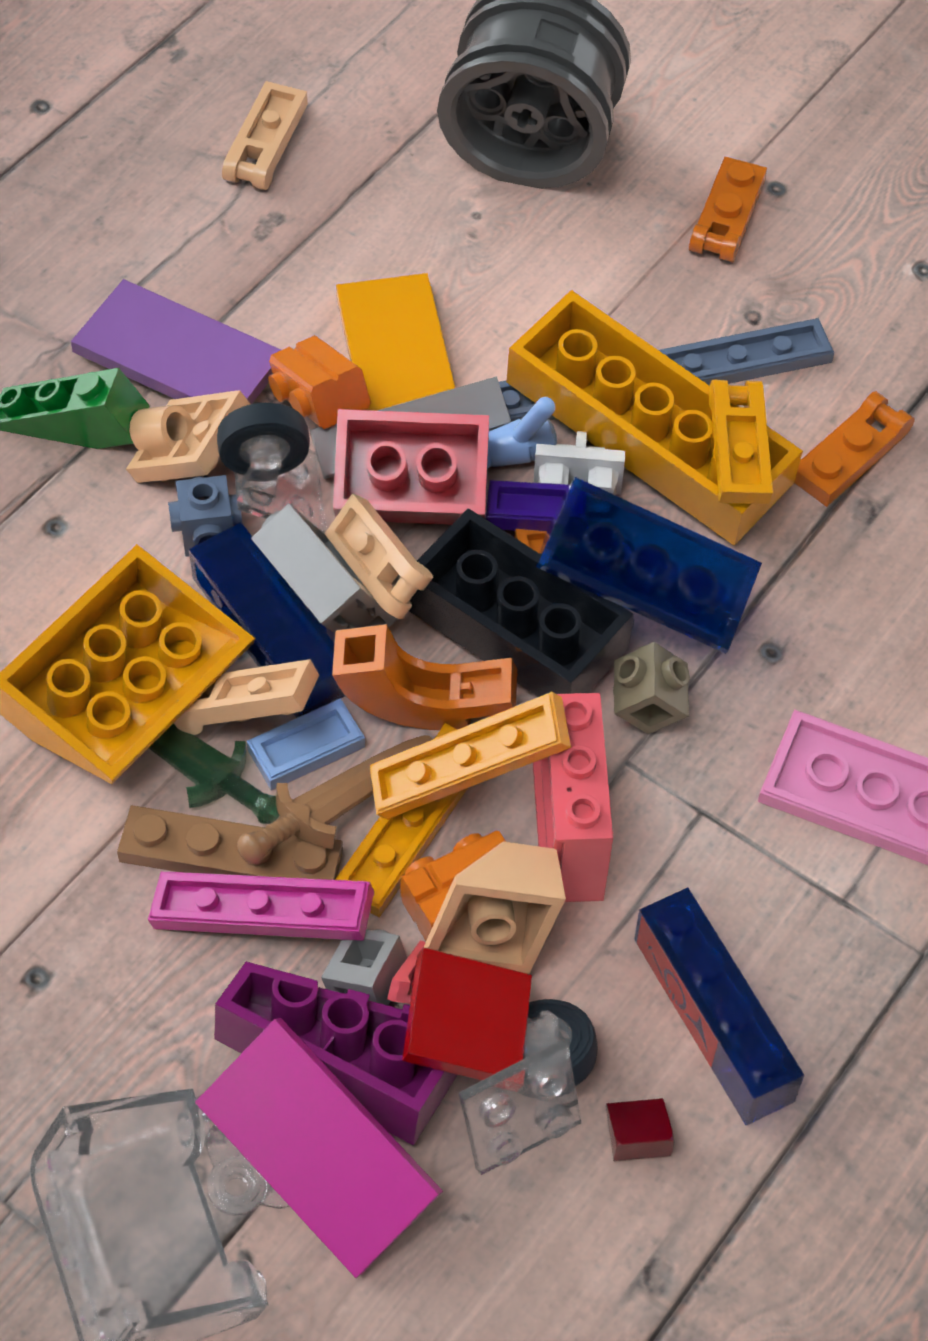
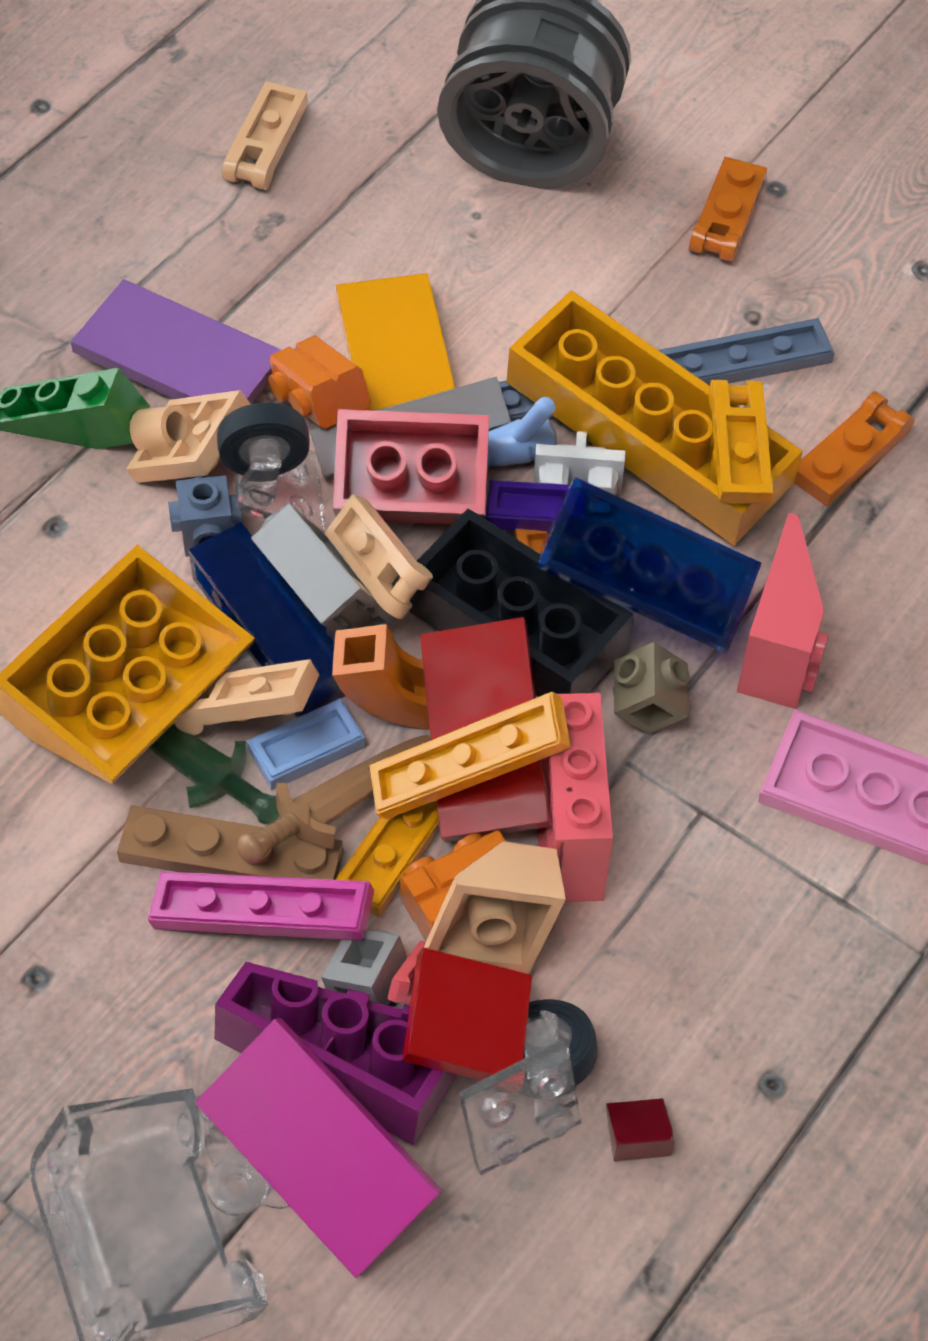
(468, 679): none -> red tile
(718, 1006): clear blue brick -> none
(785, 634): none -> coral slope

